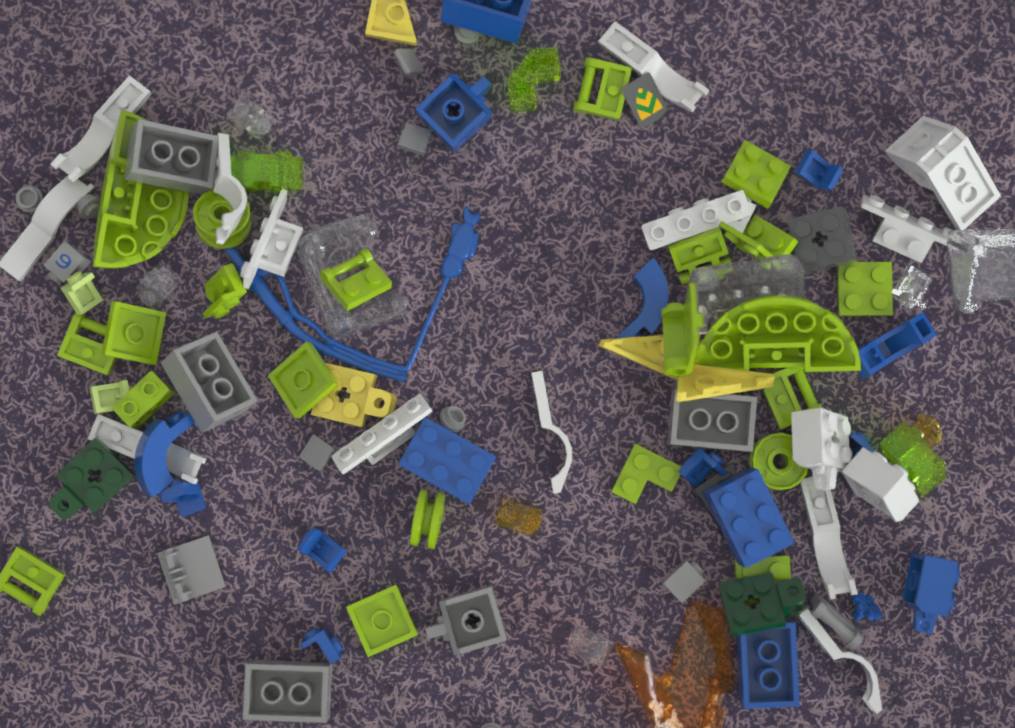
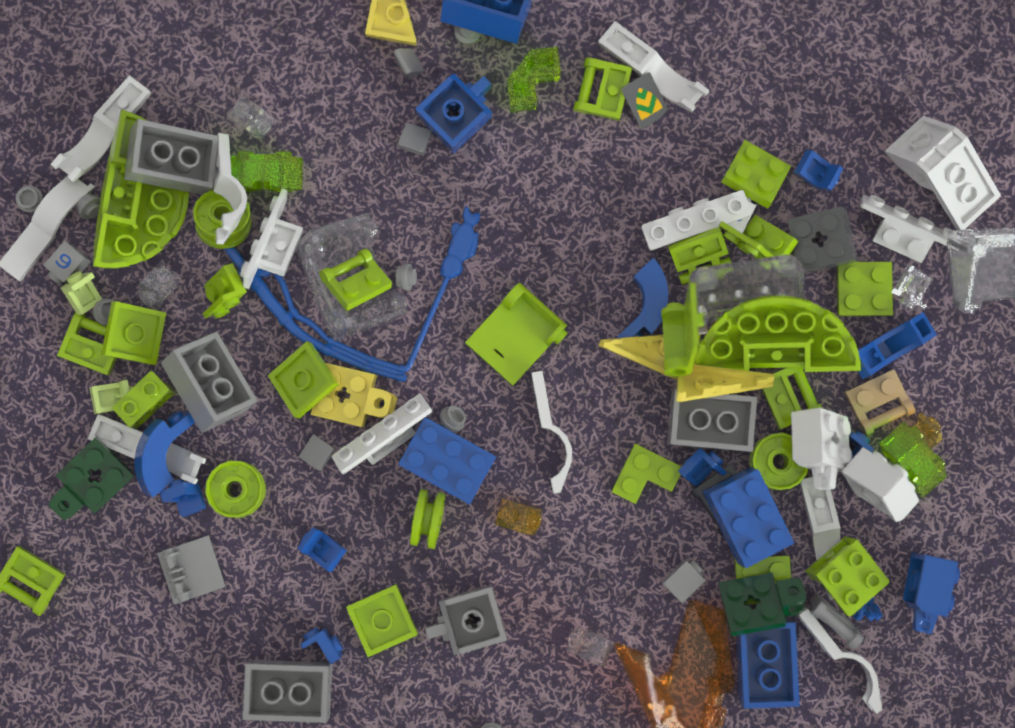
(101, 311): none -> light grey plate
(219, 486): none -> lime wheel
(406, 276): none -> light grey plate
(519, 331): none -> lime door
(848, 575): none -> lime bracket
(876, 393): none -> tan plate

